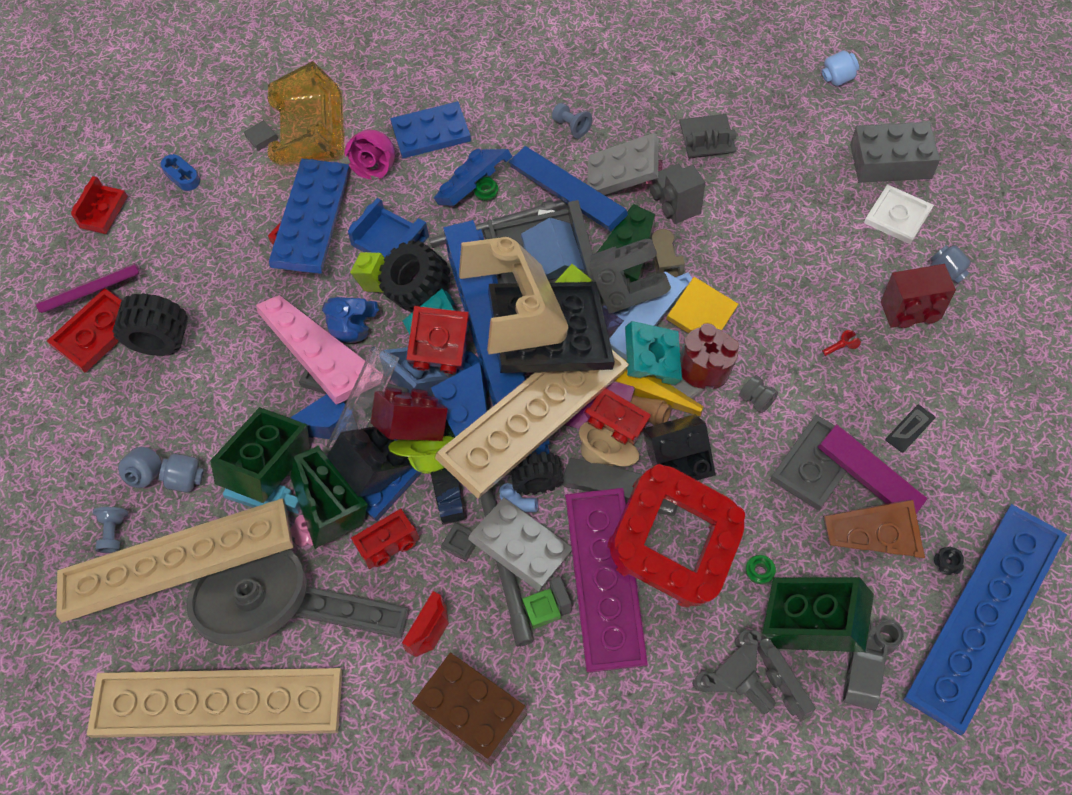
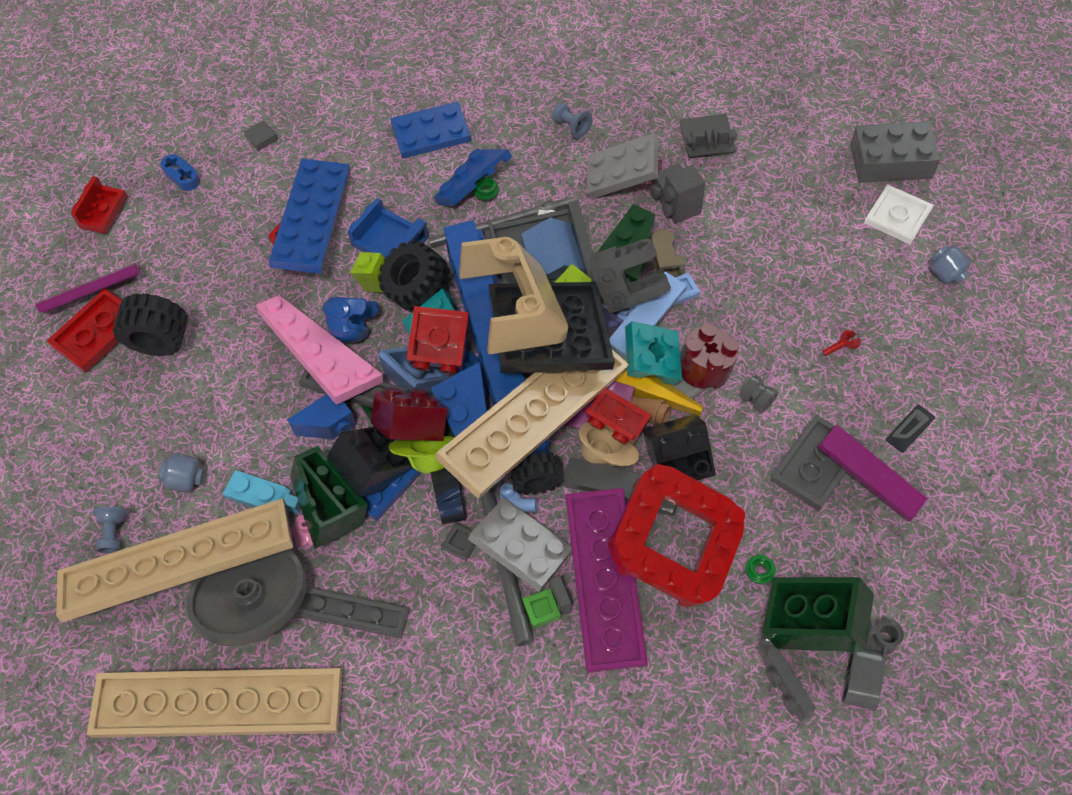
(139, 467): sand blue head -> none
(260, 454): dark green brick -> none
(308, 116): clear yellow windscreen -> none
(366, 150): dark pink cylinder -> none
(373, 377): clear tile -> none
(385, 539): red bracket -> none
(427, 627): red slope -> none
(470, 709): reddish brown brick -> none
(568, 188): blue tile -> none
(701, 305): yellow tile -> none
(739, 674): dark grey axle -> none
(840, 68): light blue head -> none
(878, 528): dark orange wing -> none
(917, 296): dark red brick -> none
(952, 554): black plate -> none
(985, 619): blue plate -> none

